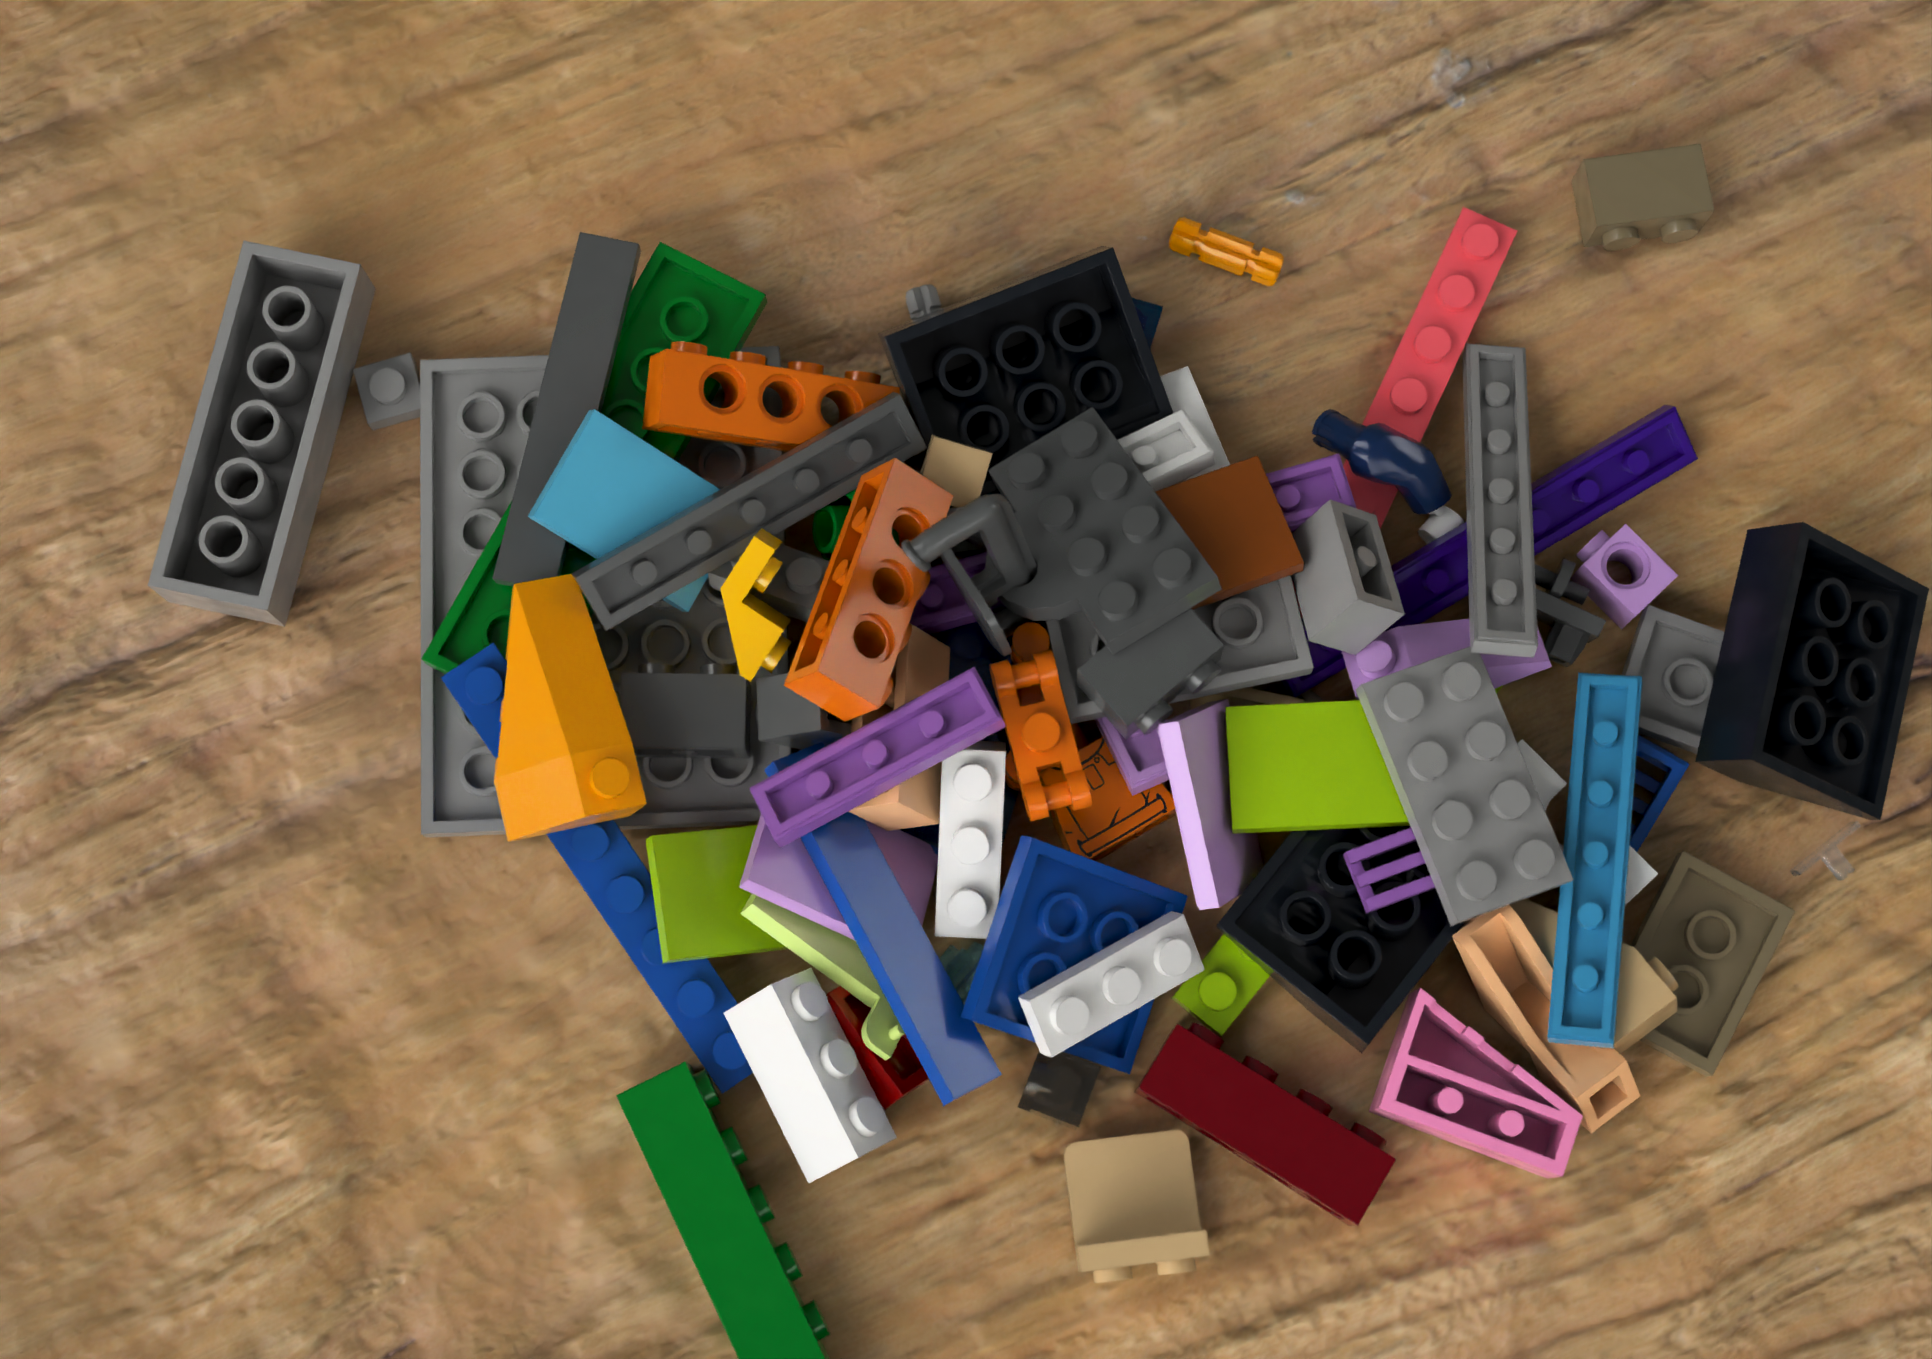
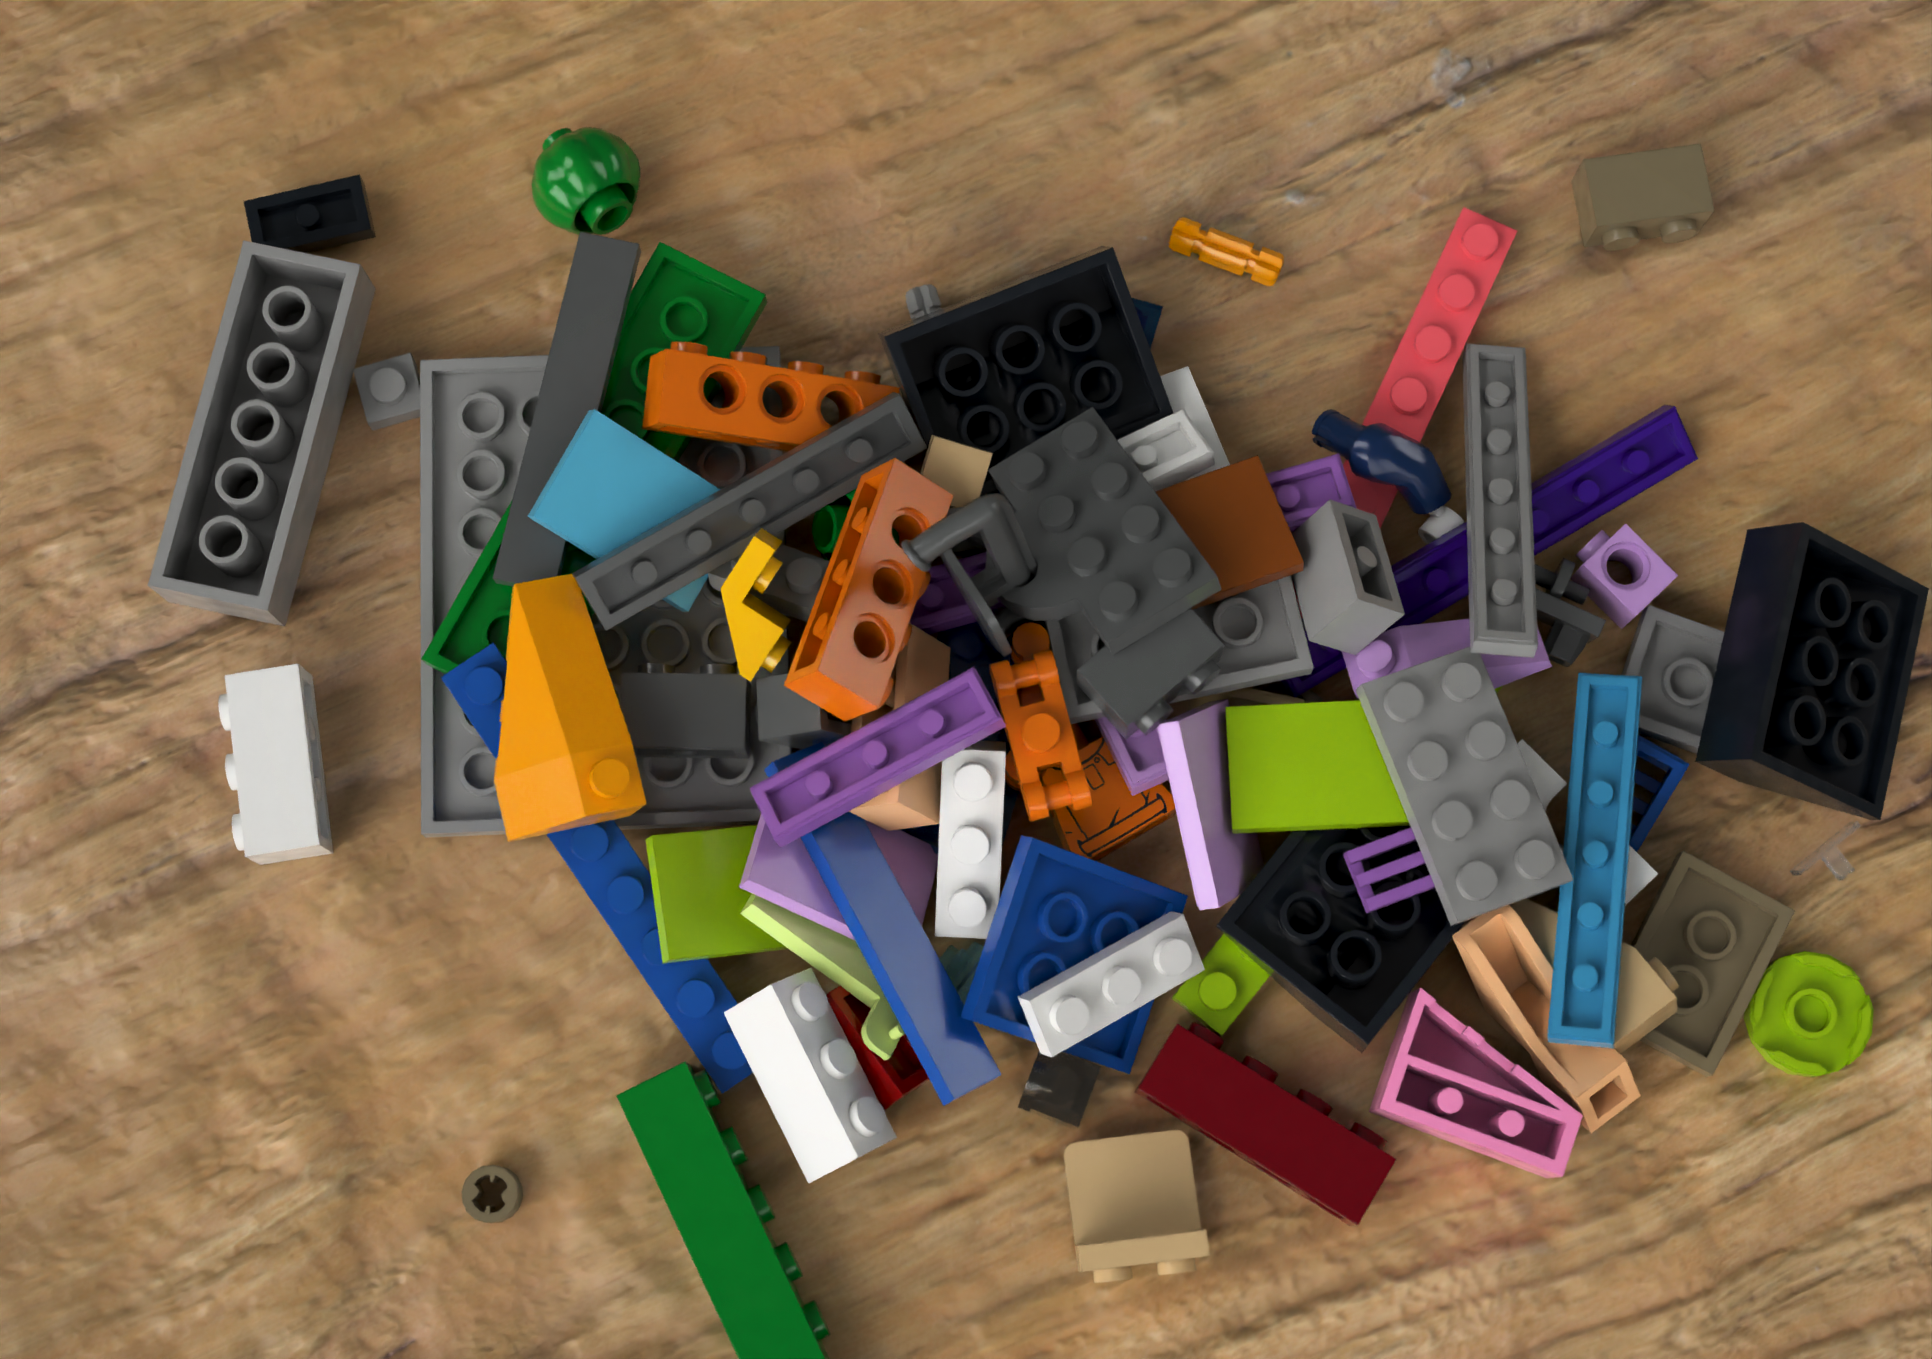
(276, 765): none -> white brick
(312, 216): none -> black plate
(473, 1192): none -> dark tan bush
(586, 180): none -> green plant
(1809, 1014): none -> lime tile

